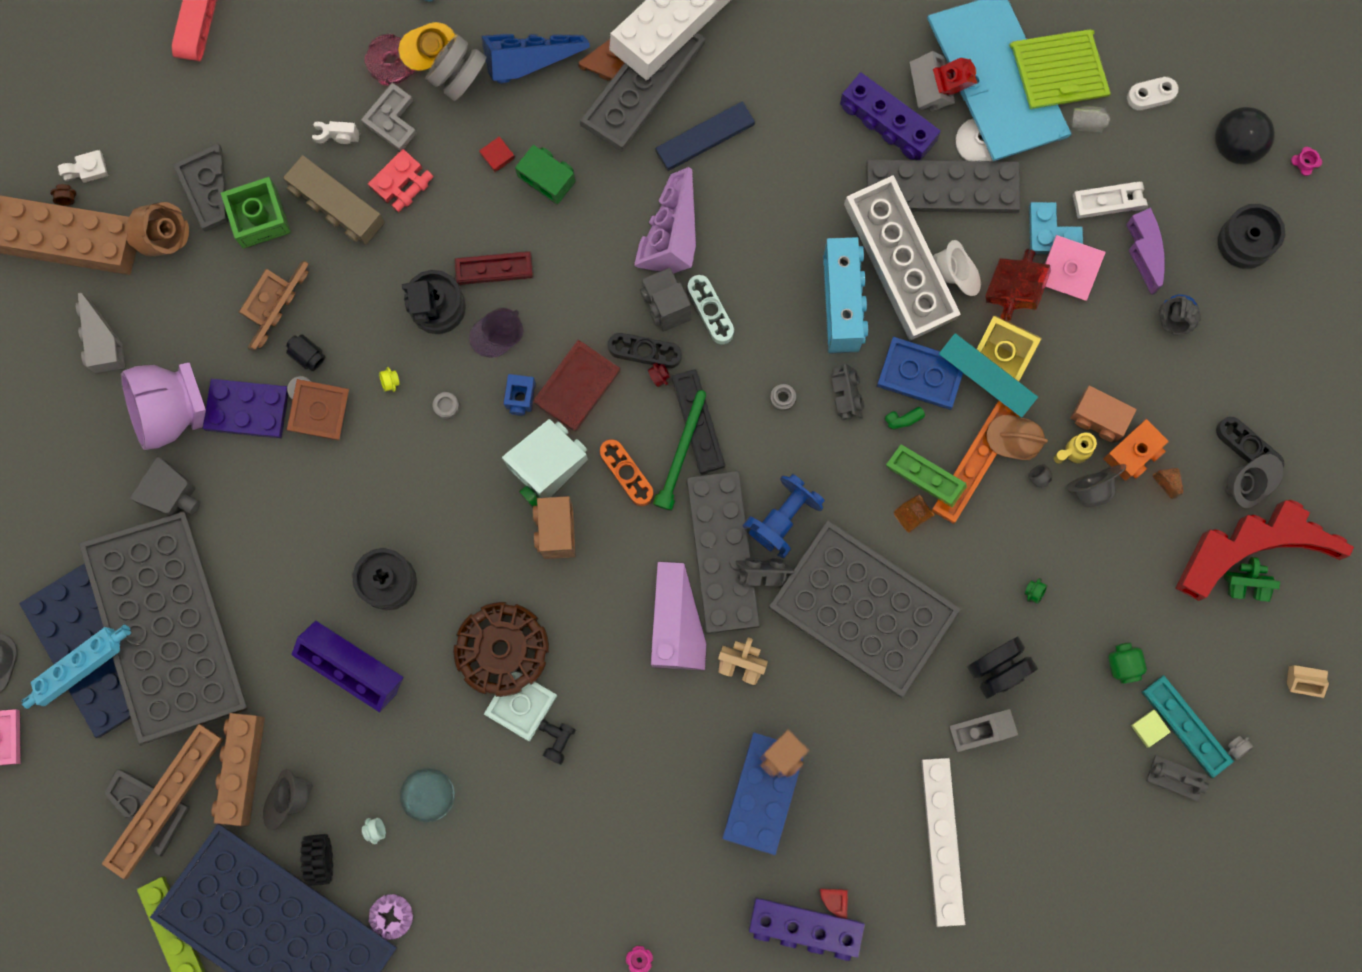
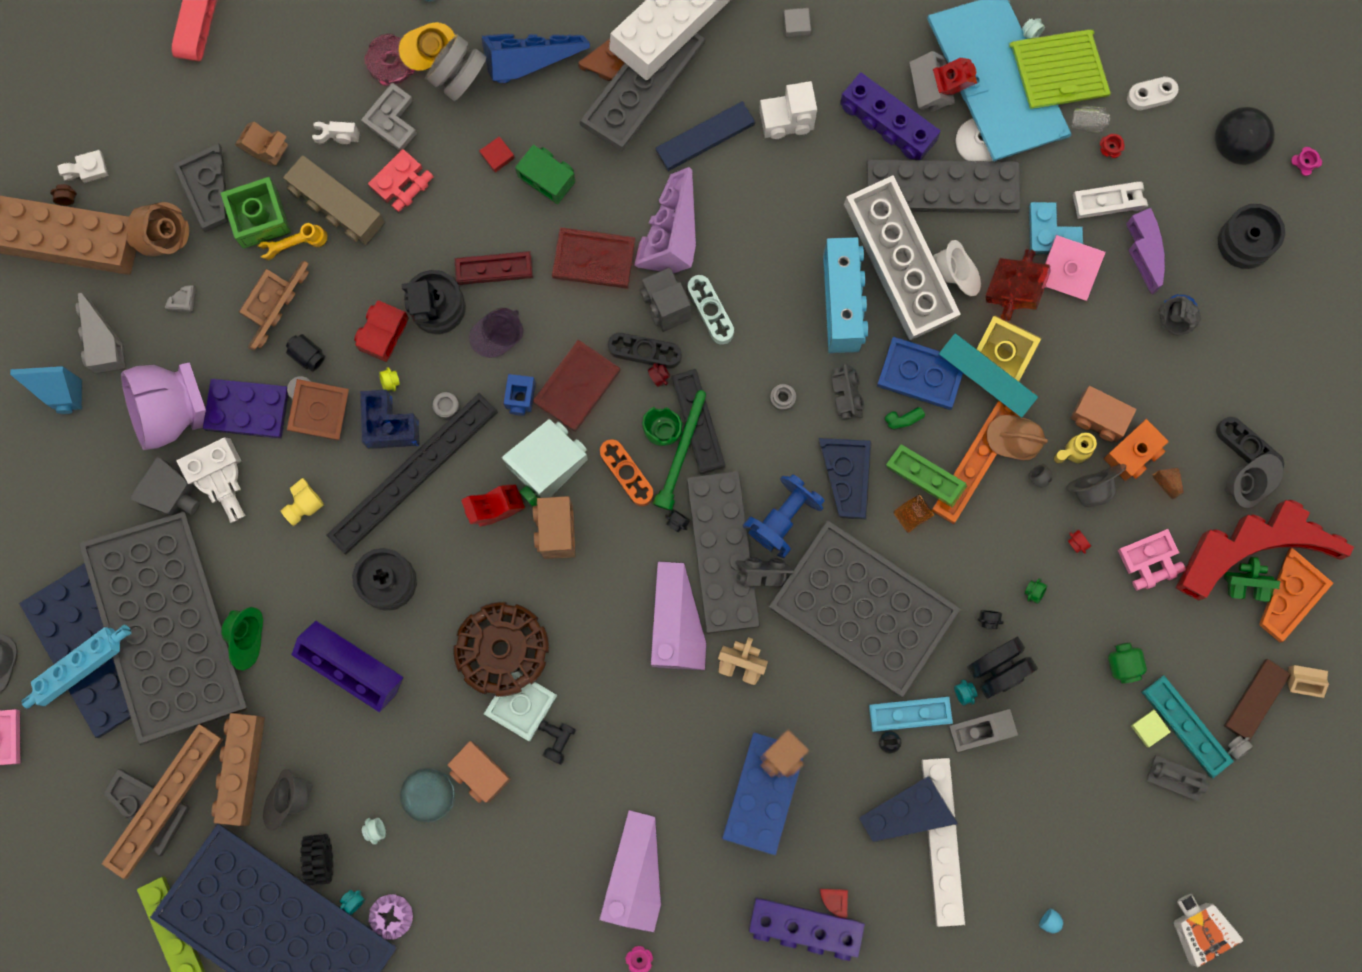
(53, 386): none -> dark azure slope
(182, 300): none -> light grey tile
(215, 471): none -> white brick
(243, 634): none -> green piece
(262, 144): none -> medium nougat brick
(305, 502): none -> light yellow piece
(309, 233): none -> yellow brick
(352, 901): none -> teal plate
(381, 331): none -> red brick
(383, 428): none -> clear blue brick
(412, 473): none -> black tile
(478, 772): none -> nougat brick
(493, 506): none -> red brick
(593, 257): none -> clear red plate
(634, 884): none -> lavender wedge
(662, 426): none -> green hair
(677, 520): none -> black plate
(789, 113): none -> white brick
(797, 22): none -> light grey tile
(849, 474): none -> dark blue wing
(889, 748): none -> black hinge
(909, 812): none -> dark blue wing
(910, 714): none -> medium azure tile
(965, 692): none -> teal plate
(990, 619): none -> black plate
(1033, 28): none -> light aqua plate
(1051, 921): none -> medium azure hinge
(1079, 542): none -> red plate
(1115, 140): none -> red plate
(1148, 552): none -> bright pink plate
(1203, 931): none -> torso
(1257, 699): none -> reddish brown tile
(1298, 593): none -> orange wing

